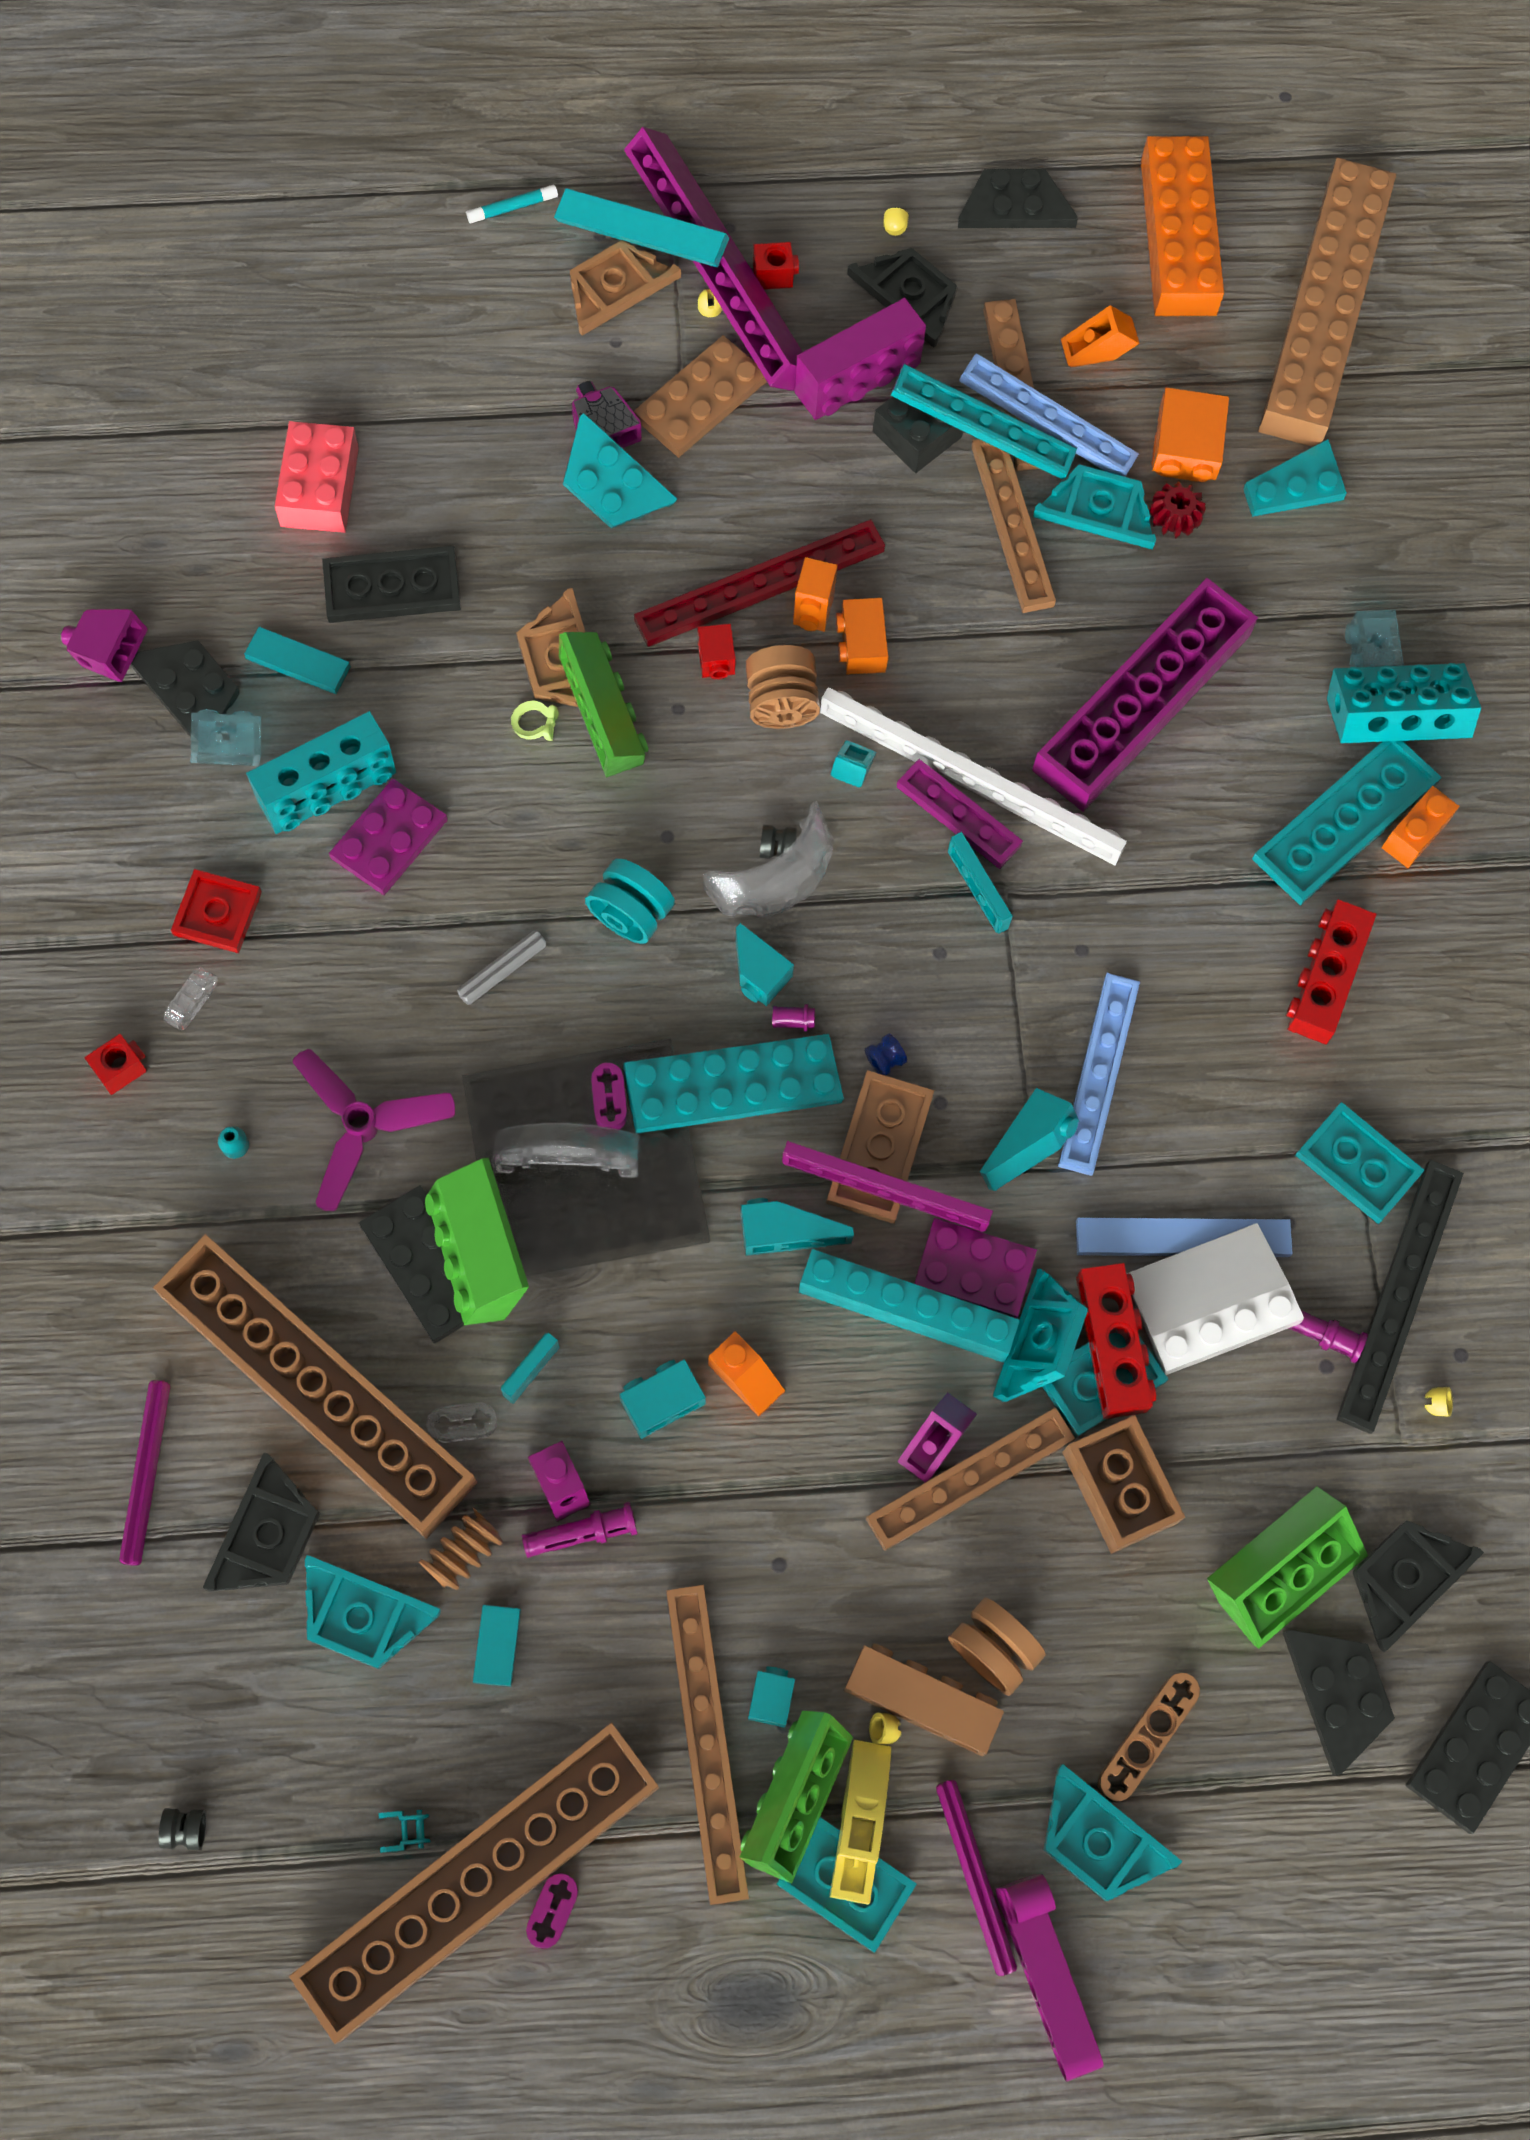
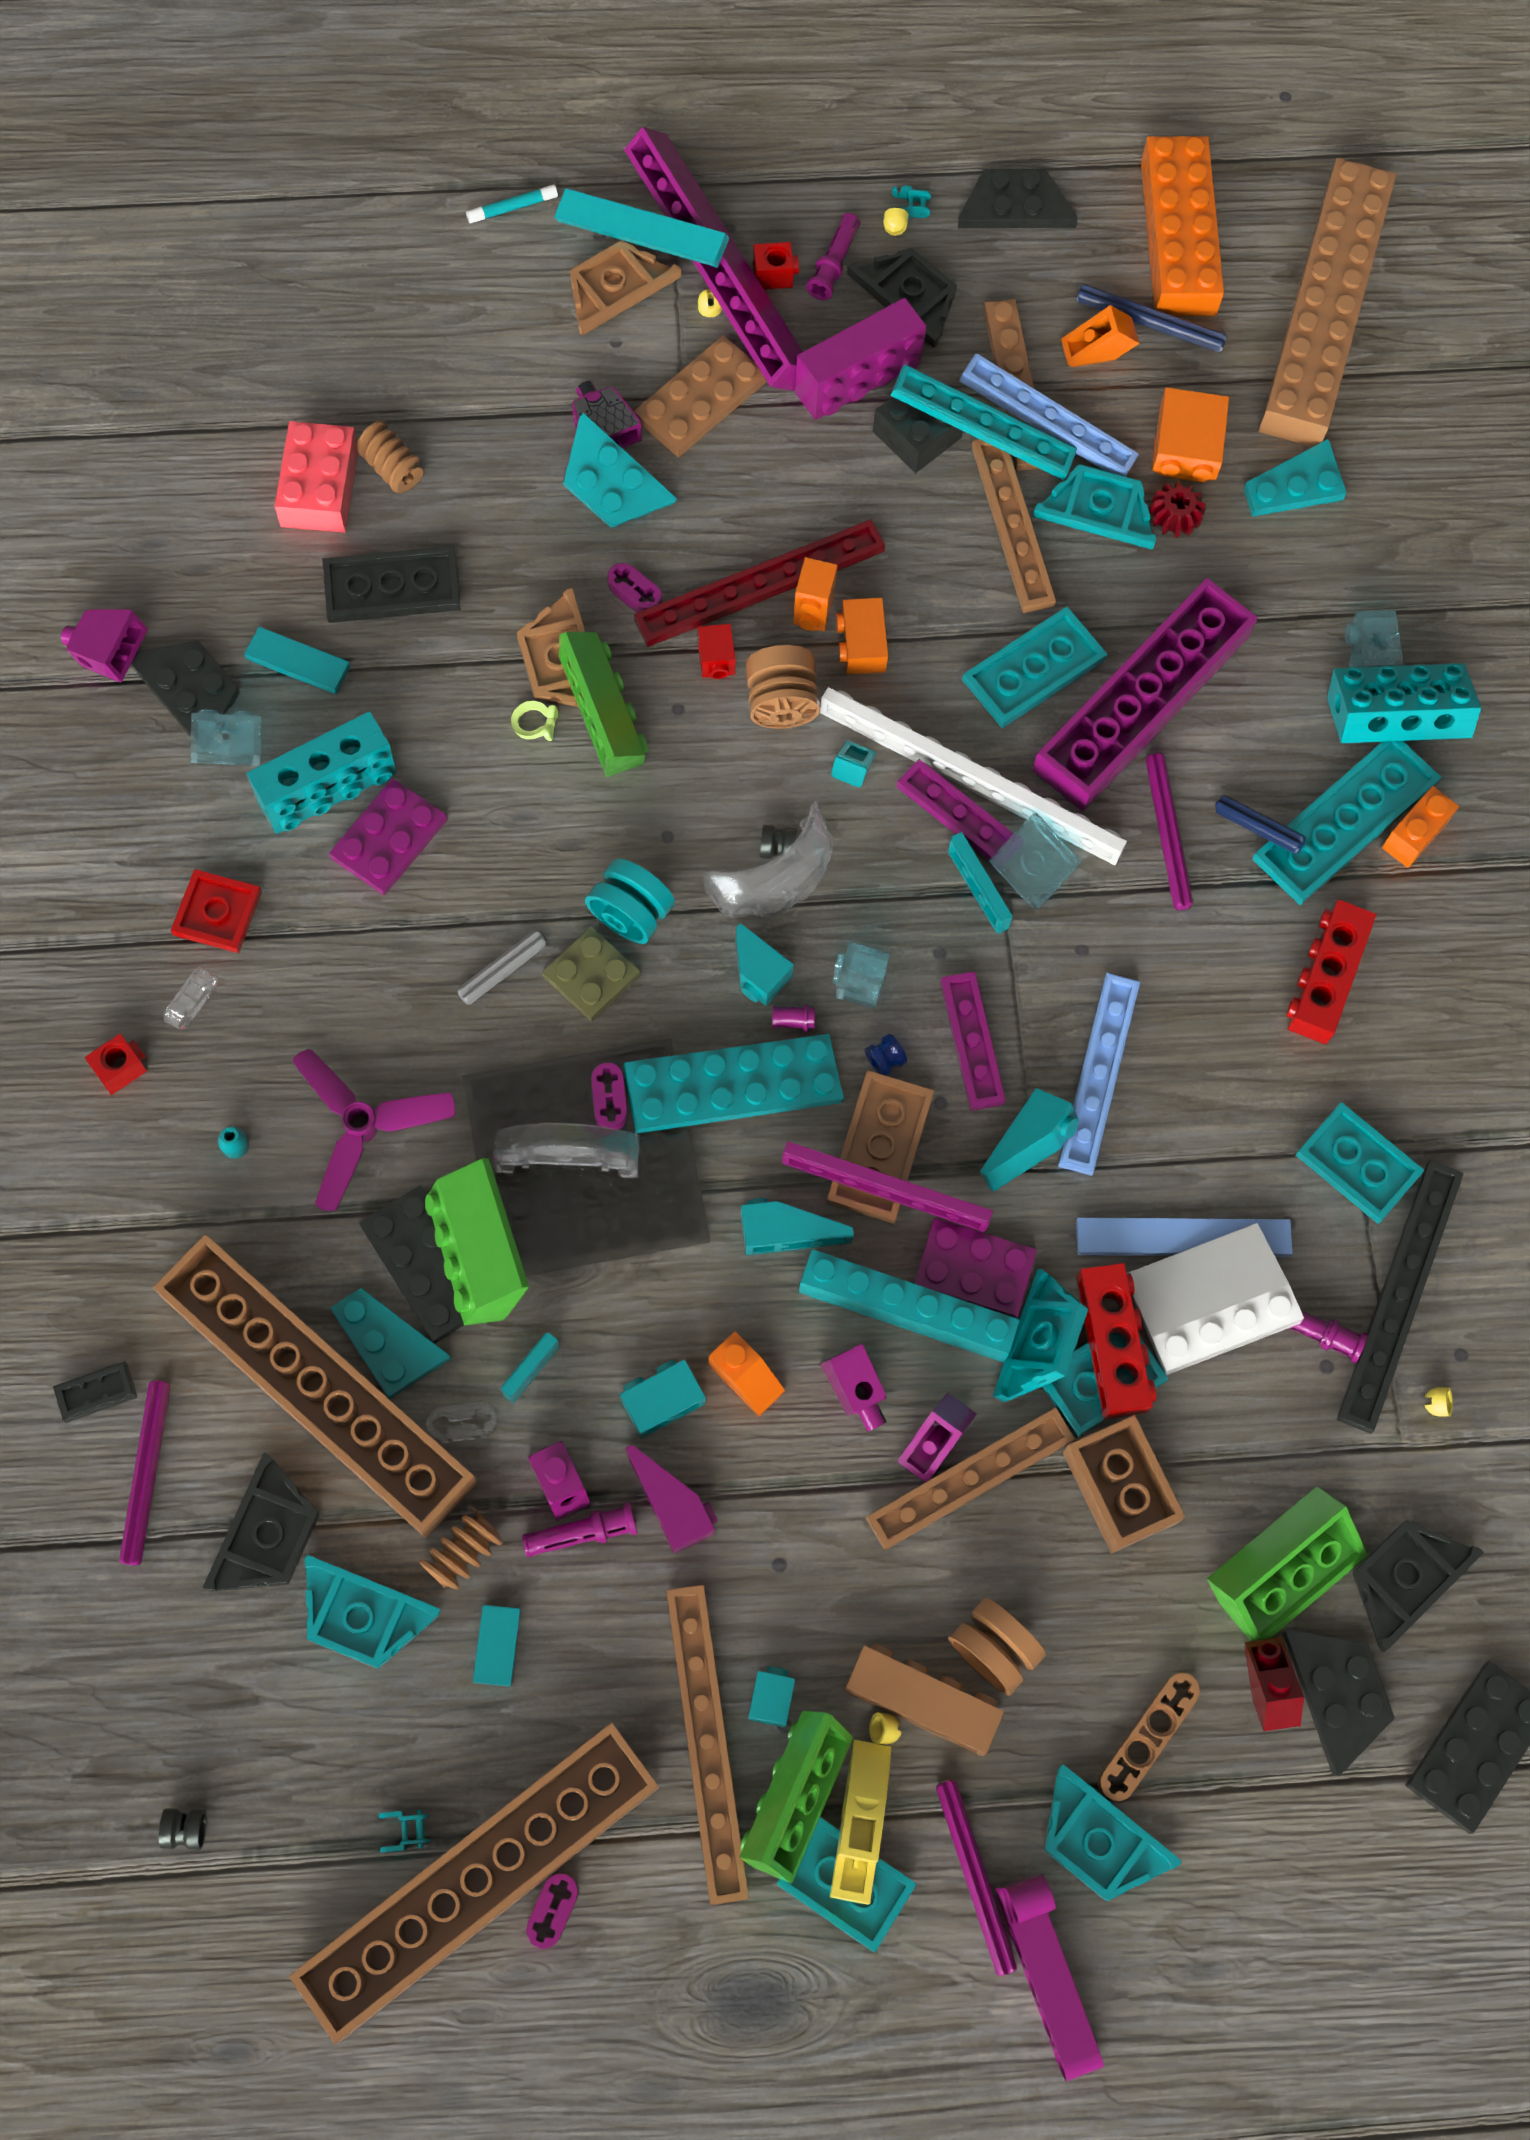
(95, 1392): none -> pearl dark grey plate
(386, 1343): none -> teal wing
(389, 457): none -> medium nougat piece
(591, 974): none -> olive plate
(637, 585): none -> magenta beam
(674, 1504): none -> magenta slope
(830, 265): none -> magenta pin
(855, 1369): none -> magenta torso
(860, 974): none -> clear light blue brick
(913, 196): none -> teal piece
(972, 1041): none -> magenta plate
(1034, 667): none -> teal plate
(1035, 861): none -> clear light blue tile
(1153, 318): none -> dark blue axle
(1169, 832): none -> magenta axle
(1260, 824): none -> dark blue axle
(1273, 1684): none -> dark red slope

